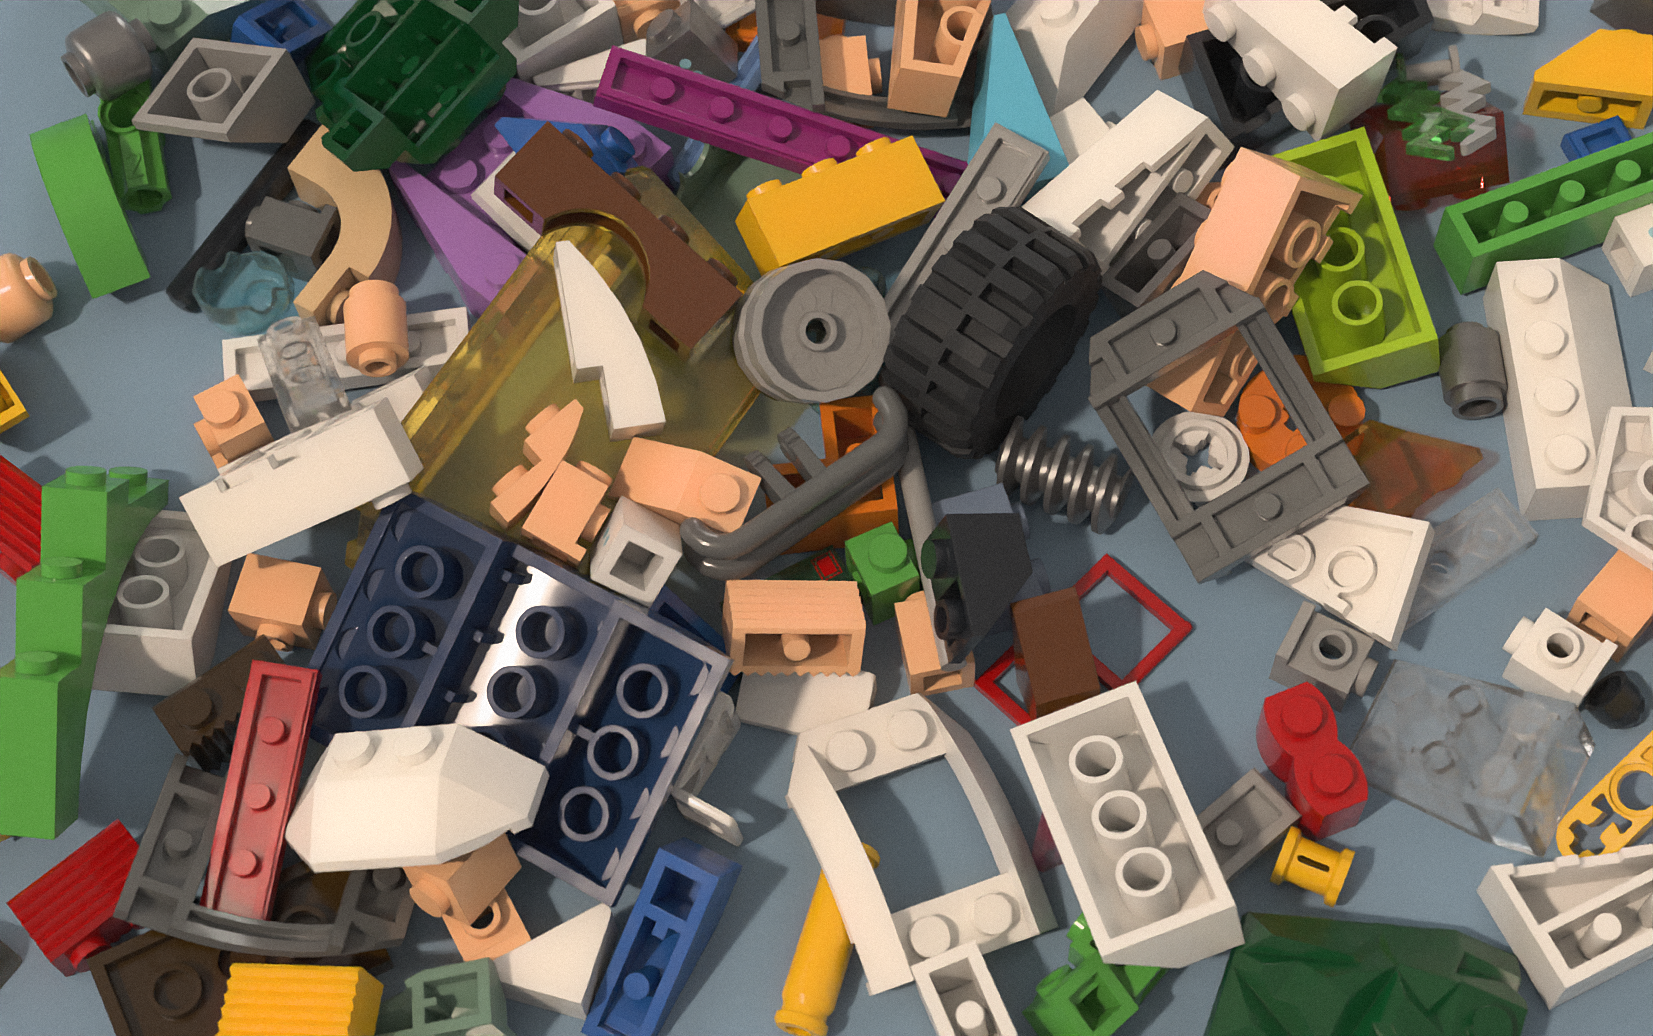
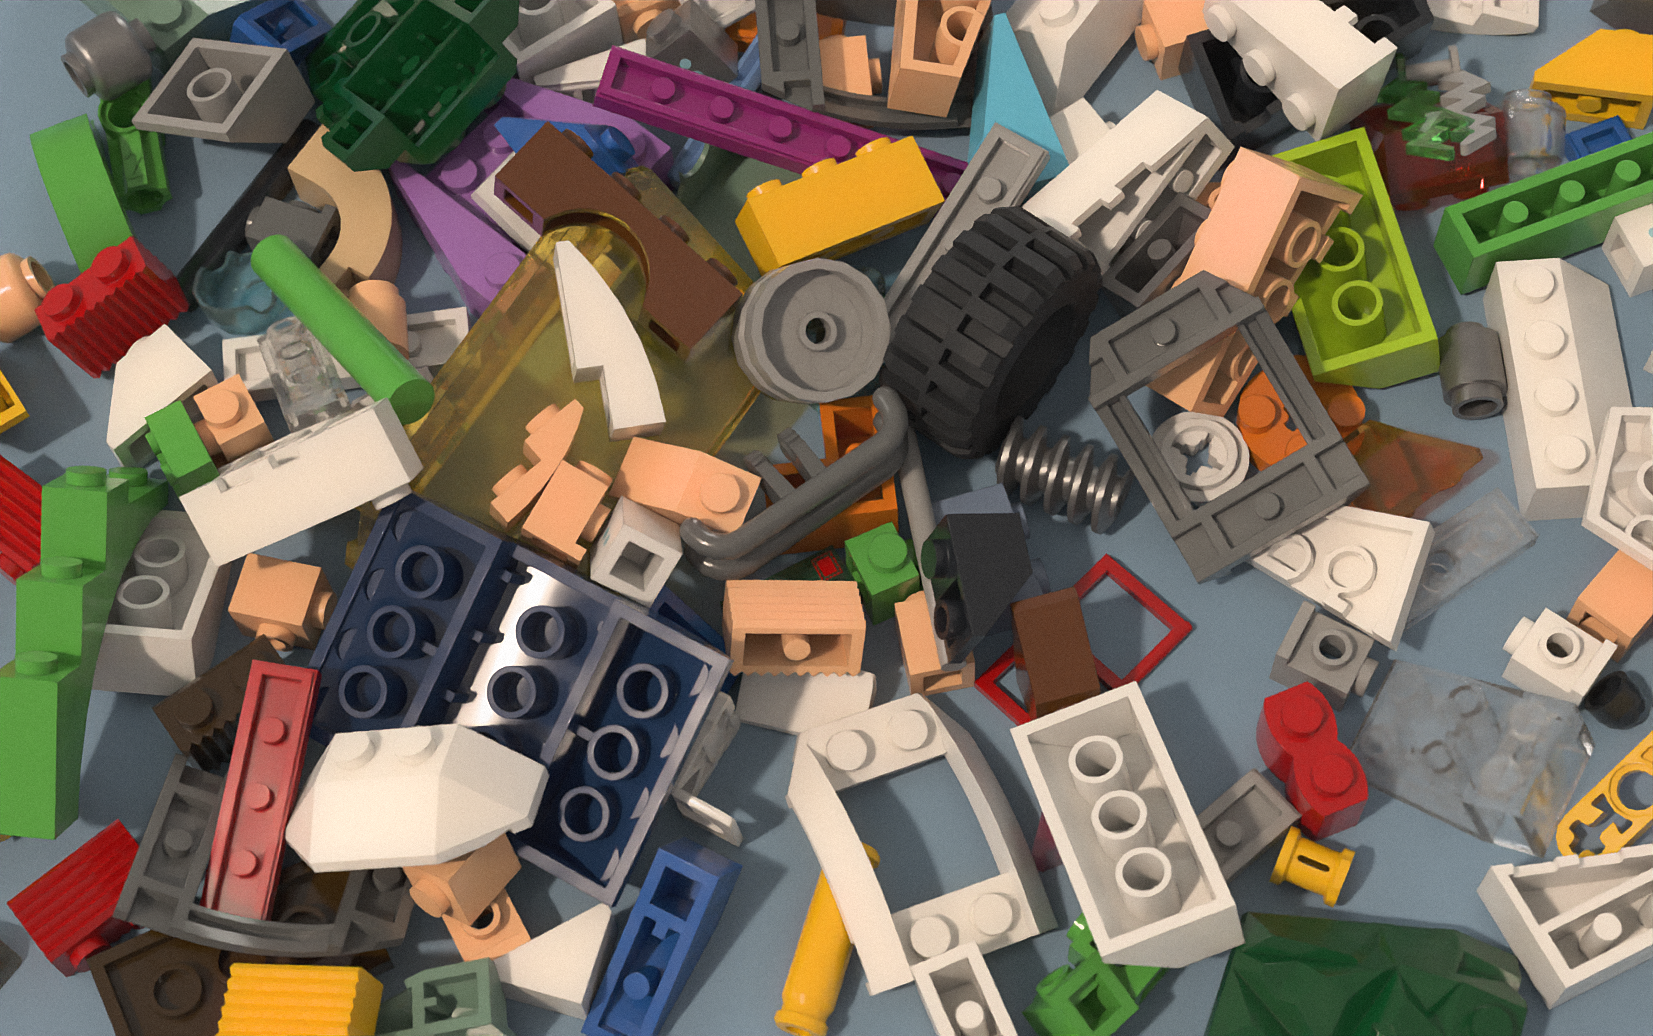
(111, 306): none -> red brick
(147, 379): none -> white slope
(179, 449): none -> bright green piece
(342, 328): none -> bright green piece
(1533, 132): none -> clear head

